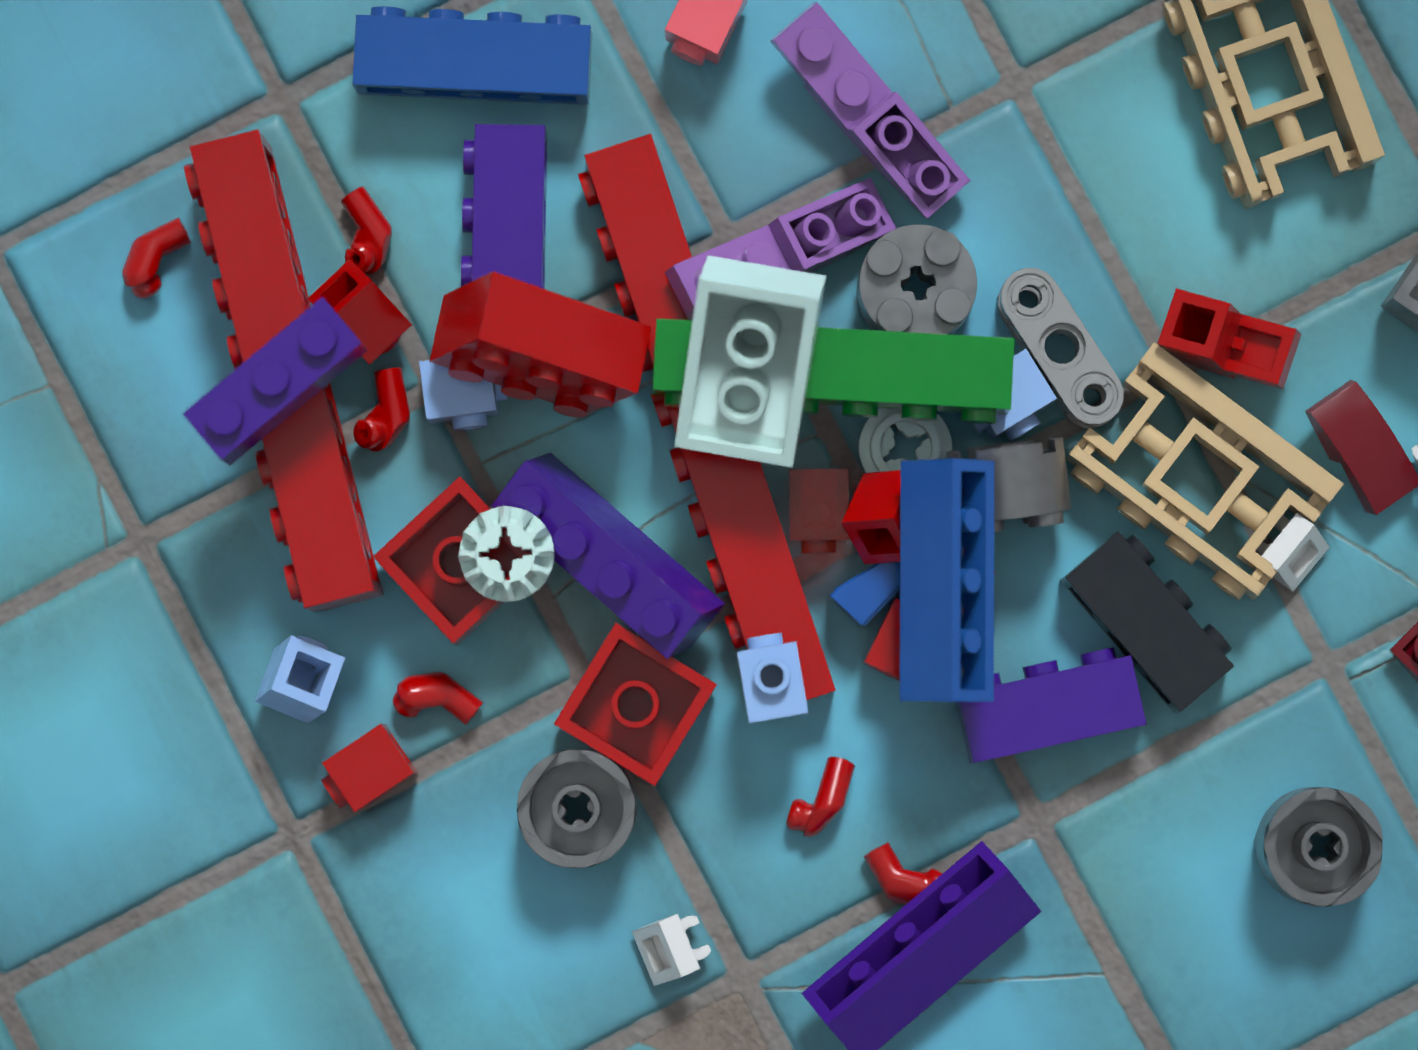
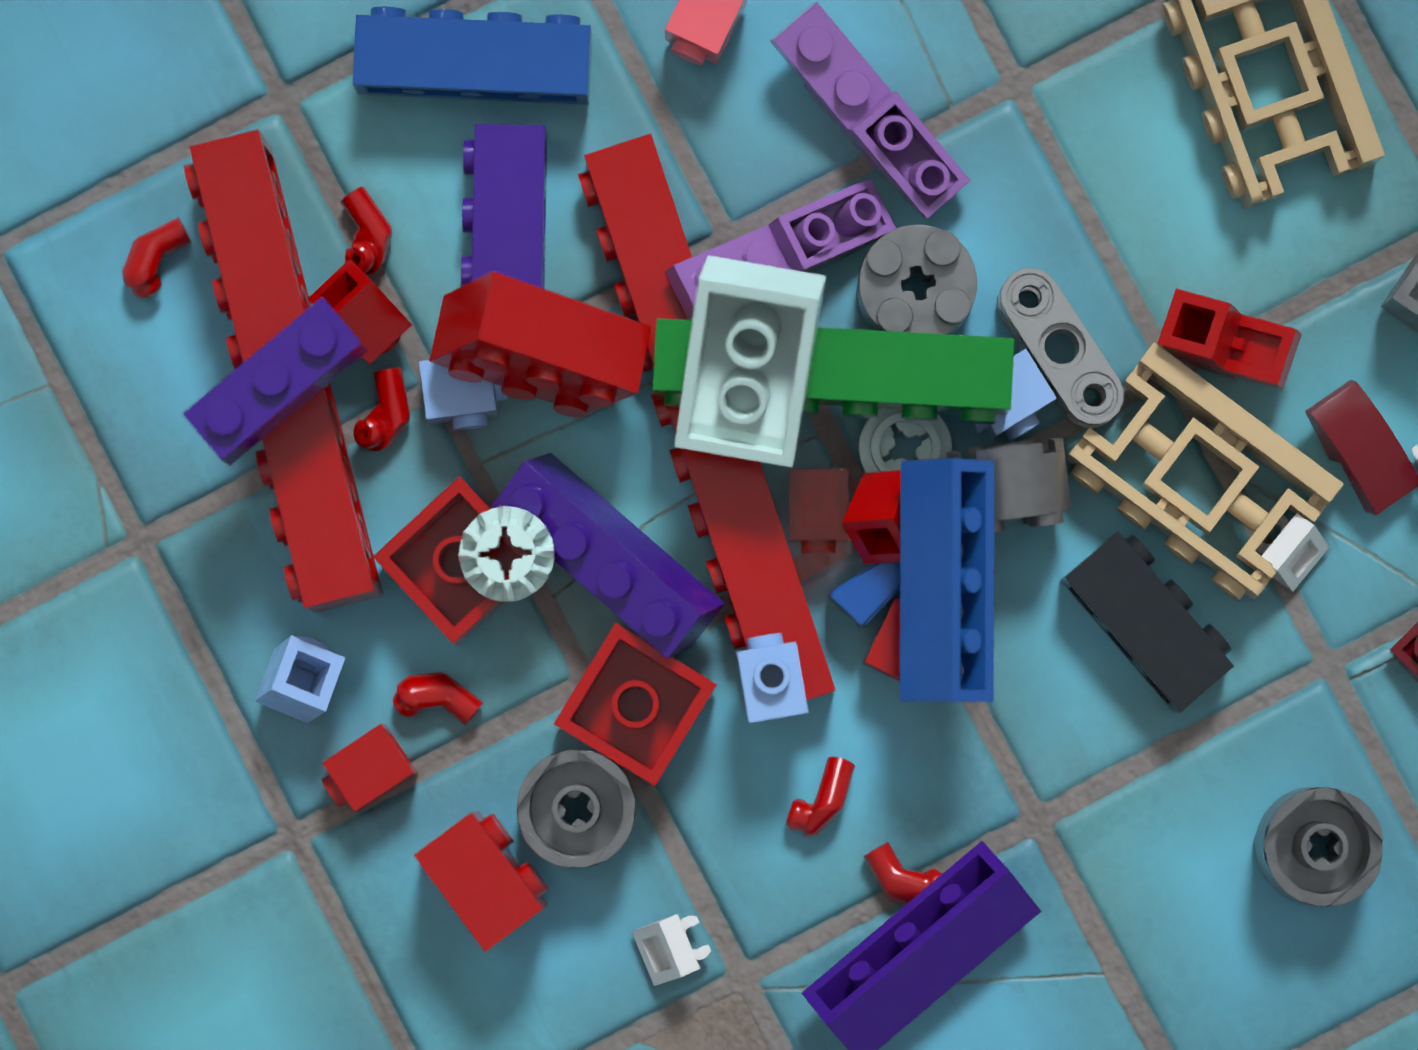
(483, 878): none -> red brick
(1053, 706): dark purple brick -> none

